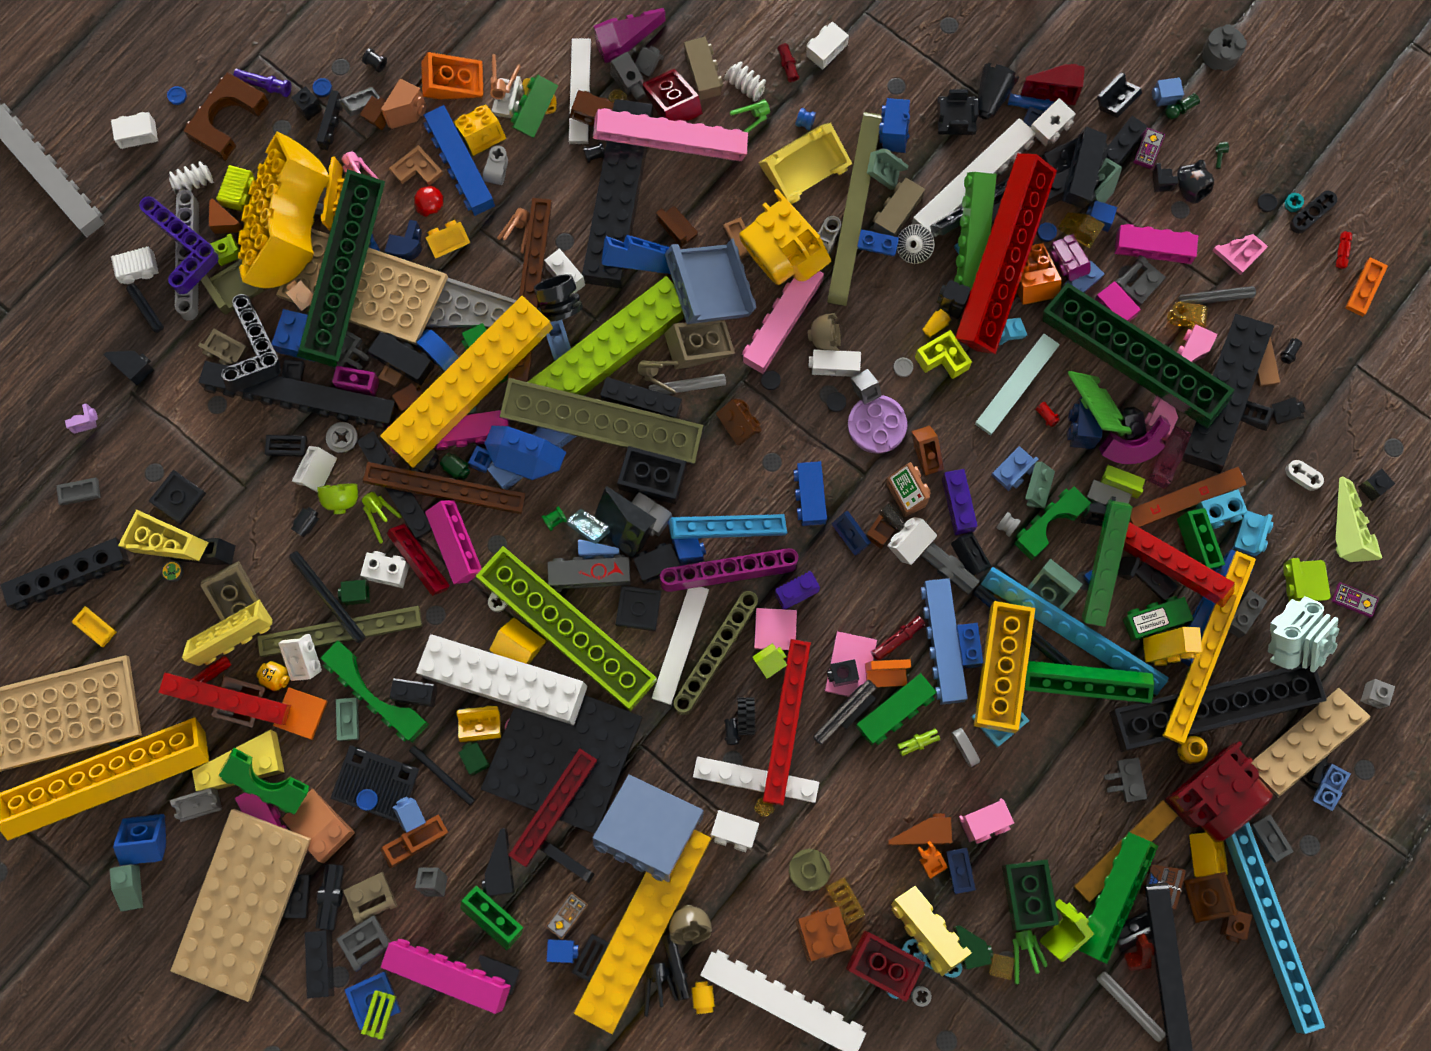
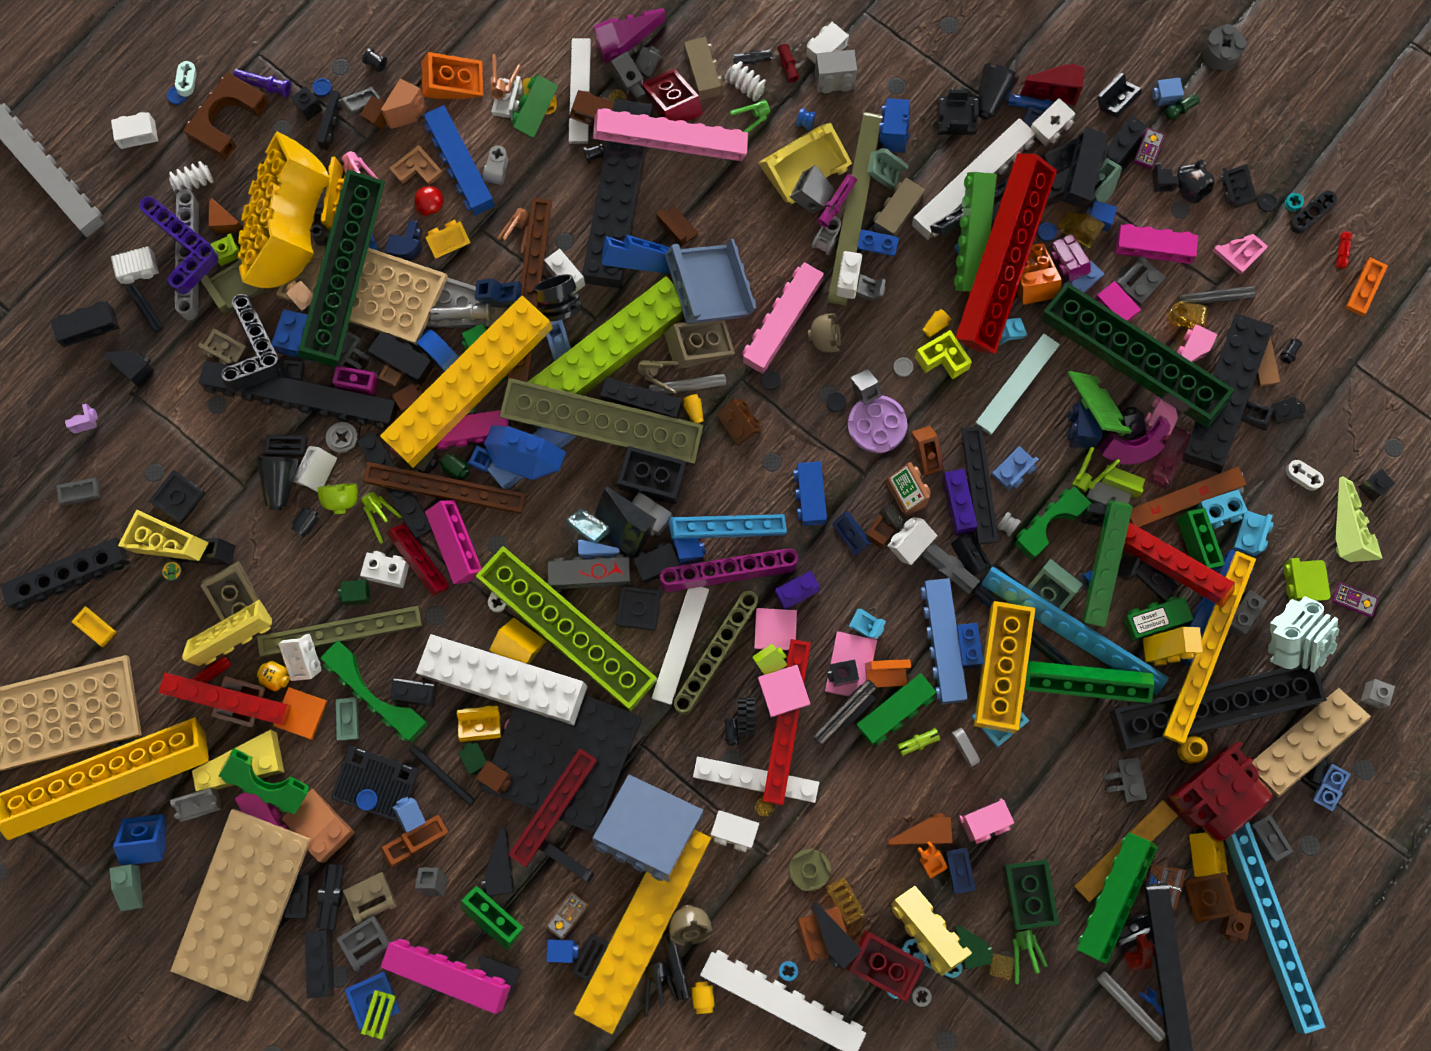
(84, 324): none -> black brick
(181, 78): none -> light aqua beam
(235, 188): neon yellow brick -> none
(276, 480): none -> black cone
(319, 235): none -> black pin
(327, 597): black axle -> none
(471, 312): none -> light grey pin
(480, 129): yellow bracket -> none
(494, 777): none -> reddish brown brick
(497, 294): none -> dark blue brick
(554, 518): green bush -> none
(693, 408): none -> yellow cone
(732, 230): medium nougat tile -> none
(753, 57): none -> black pin
(784, 243): yellow brick -> none
(784, 691): none -> bright pink tile
(789, 964): none -> dark azure bush
(812, 190): none -> dark grey torso
(826, 218): none -> magenta pin
(835, 71): none -> light grey brick
(835, 363): white brick -> none
(835, 941): none -> black slope
(849, 274): none -> white brick
(867, 624): none -> medium azure bracket
(870, 288): none -> dark grey bracket
(905, 633): dark red pin -> none
(924, 244): dish -> none
(953, 298): black brick -> none
(979, 485): none -> black plate
(1039, 485): sand green bracket -> none
(1047, 414): red pin -> none
(1069, 934): lime bracket -> none
(1083, 480): none -> lime plant
(1151, 998): none -> blue hand
(1222, 147): dark green hand -> none
(1239, 186): none -> black bracket

